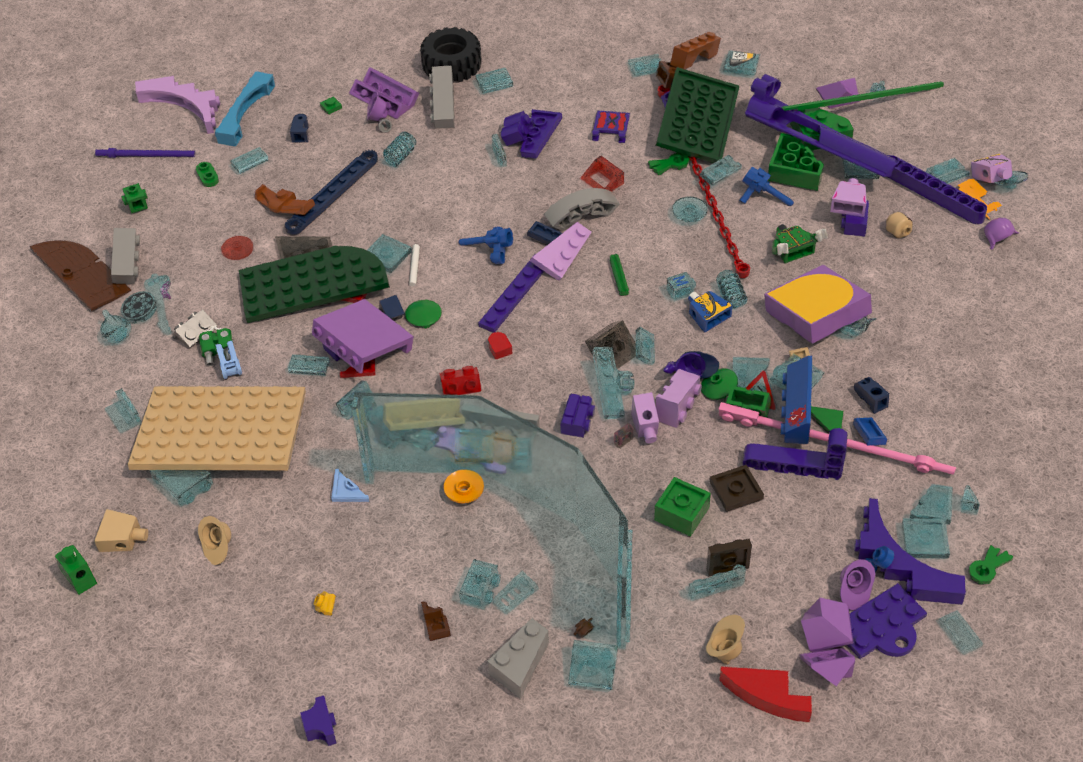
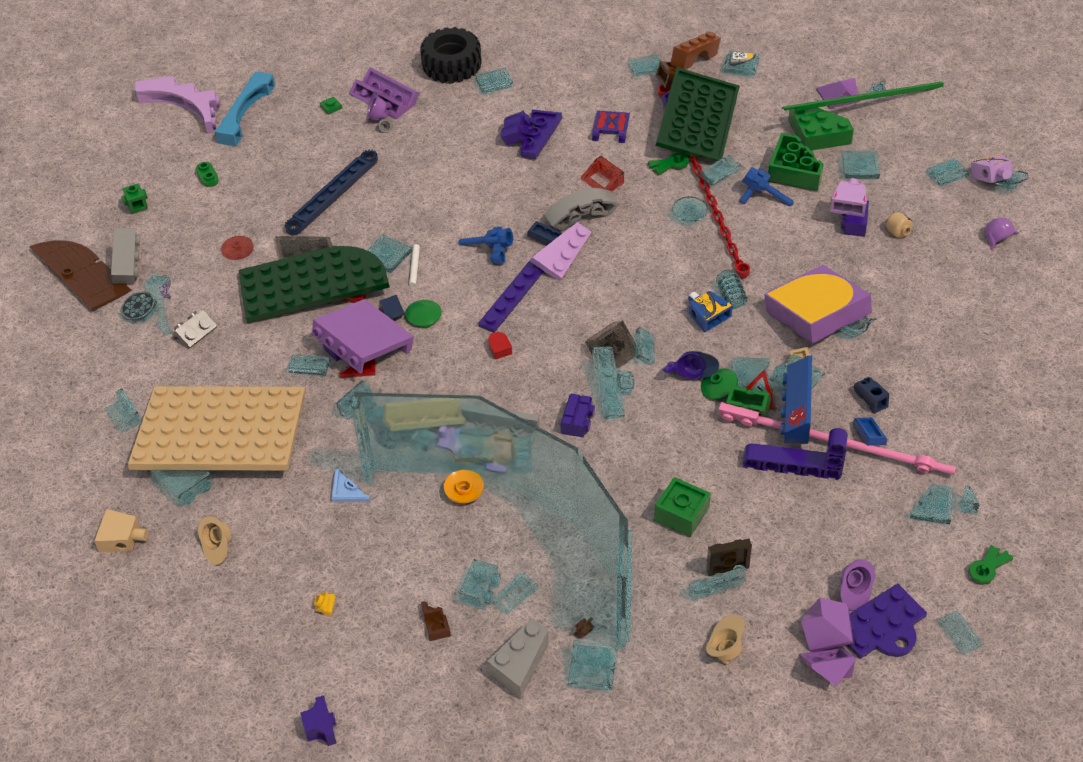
(71, 562): green torso -> none
(113, 152): dark purple bar -> none
(115, 327): clear light blue hair -> none
(209, 341): green piece -> none
(228, 367): light blue piece -> none
(249, 160): clear light blue plate -> none
(283, 201): dark orange plate -> none
(299, 129): dark blue leg -> none
(399, 149): clear light blue piece -> none
(442, 97): light grey wedge -> none
(460, 381): red bracket -> none
(498, 150): clear light blue tile -> none
(619, 275): green axle -> none
(623, 435): clear smoke tile -> none
(645, 416): lavender torso -> none
(677, 398): lavender wedge -> none
(680, 286): clear light blue brick -> none
(736, 488): dark brown plate -> none
(767, 691): red slope -> none
(768, 111): dark purple panel -> none
(795, 242): green torso -> none
(827, 418): green tile -> none
(881, 558): blue plate -> none
(921, 580): dark purple arch -> none
(925, 538): clear light blue plate -> none
(938, 191): dark purple beam -> none
(976, 191): light orange piece -> none

